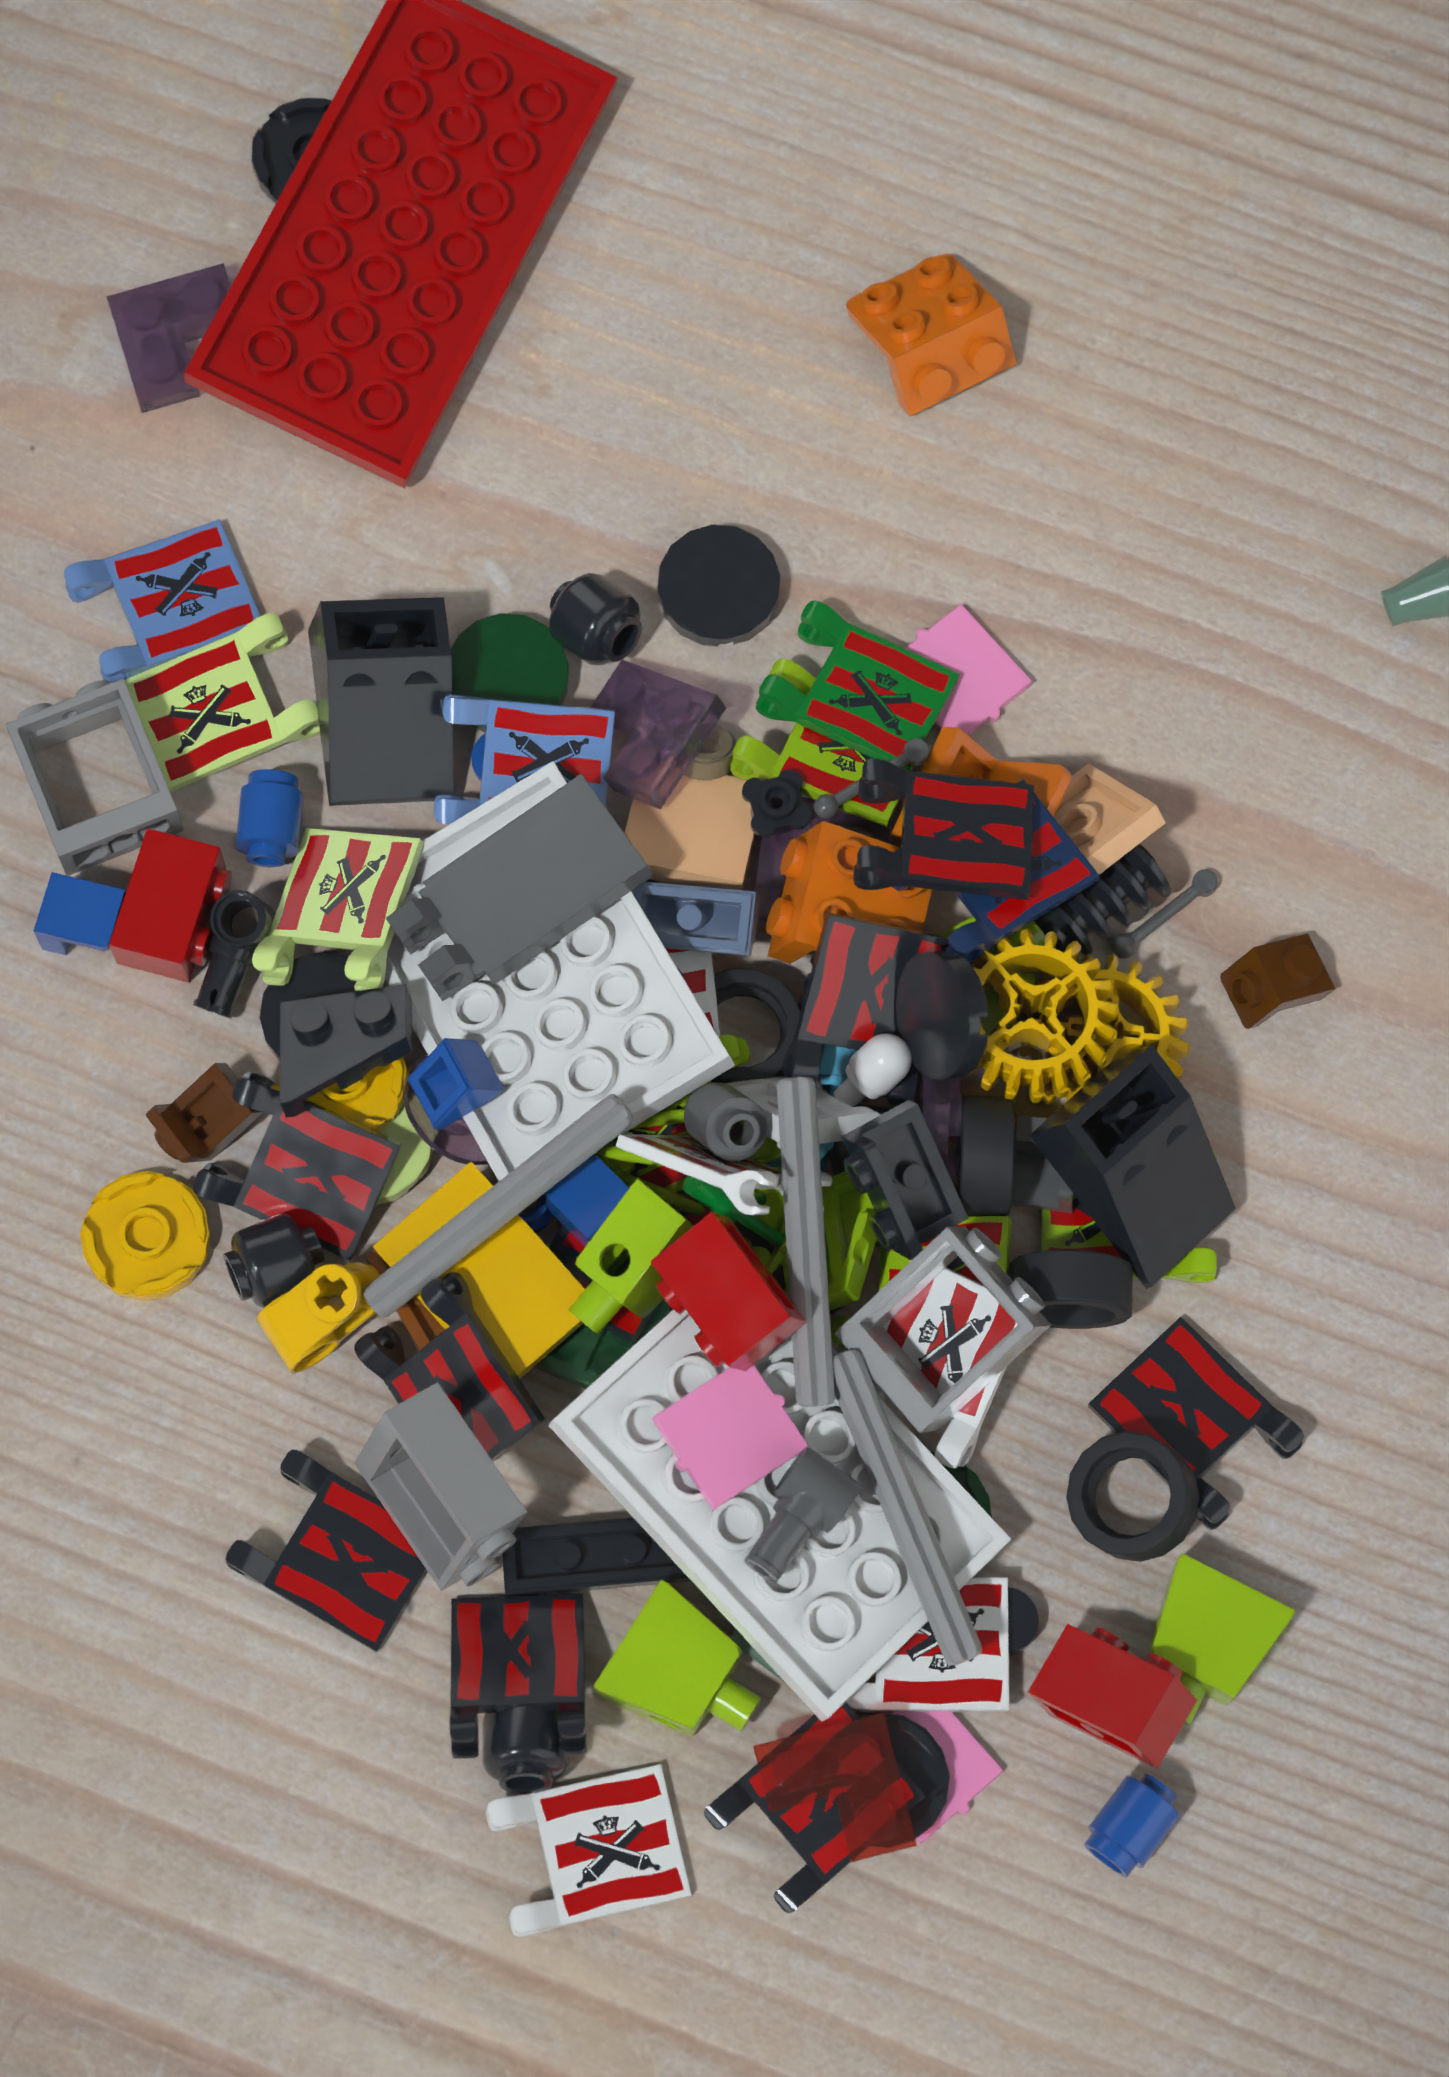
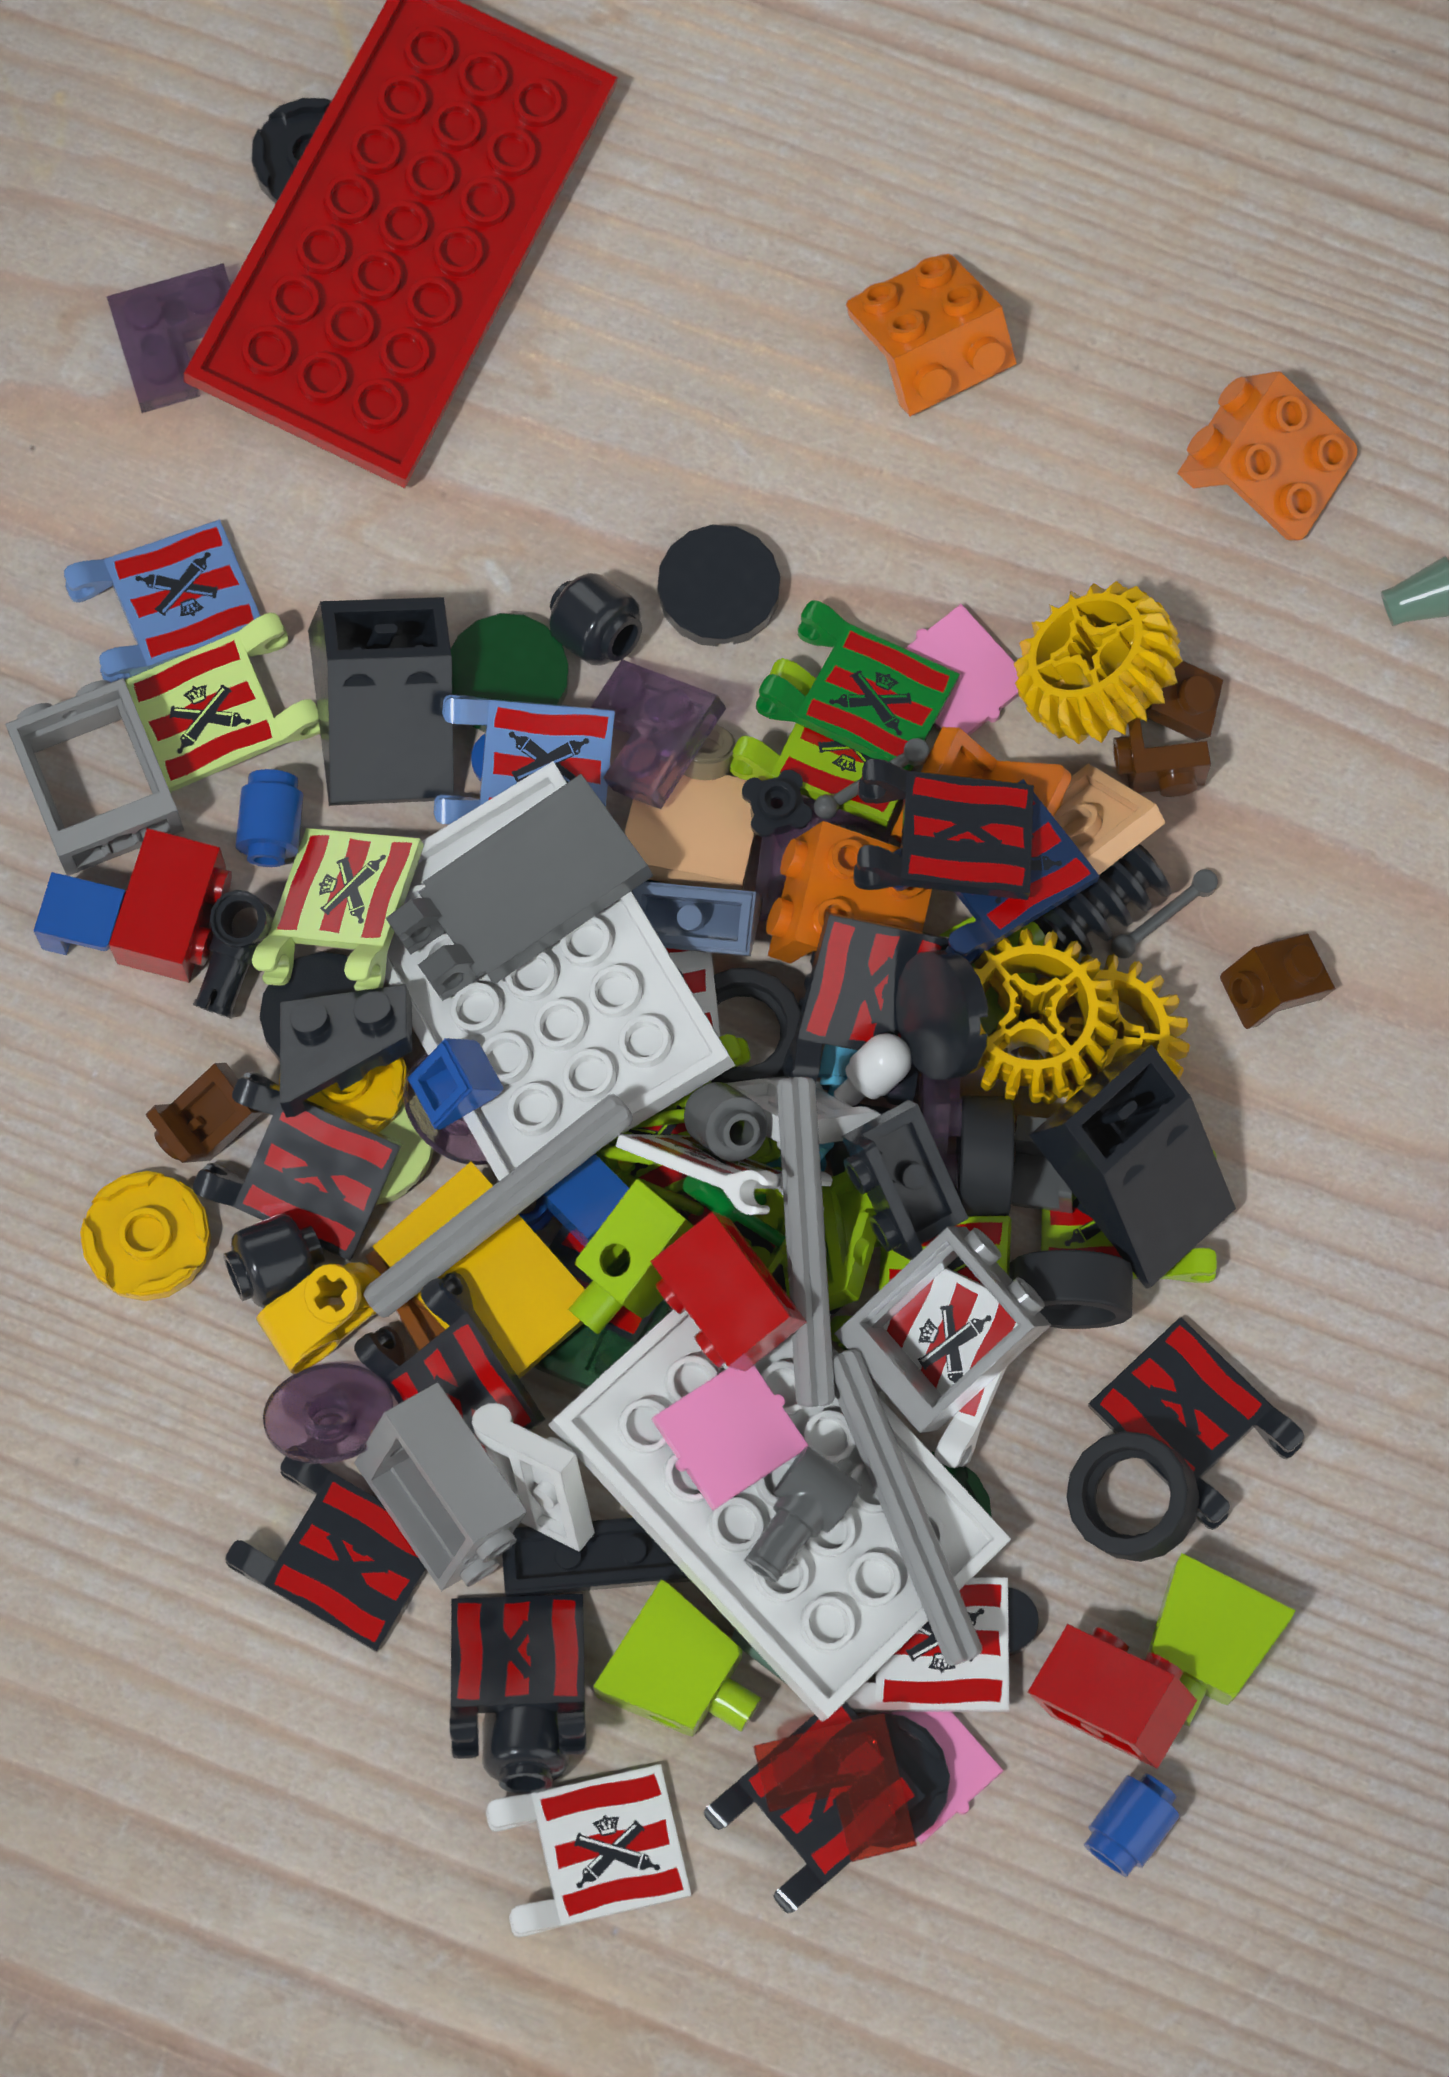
(326, 1412): none -> clear purple dish
(540, 1474): none -> white plate
(1098, 662): none -> yellow gear
(1167, 769): none -> reddish brown bracket
(1189, 703): none -> reddish brown bracket
(1271, 452): none -> orange bracket

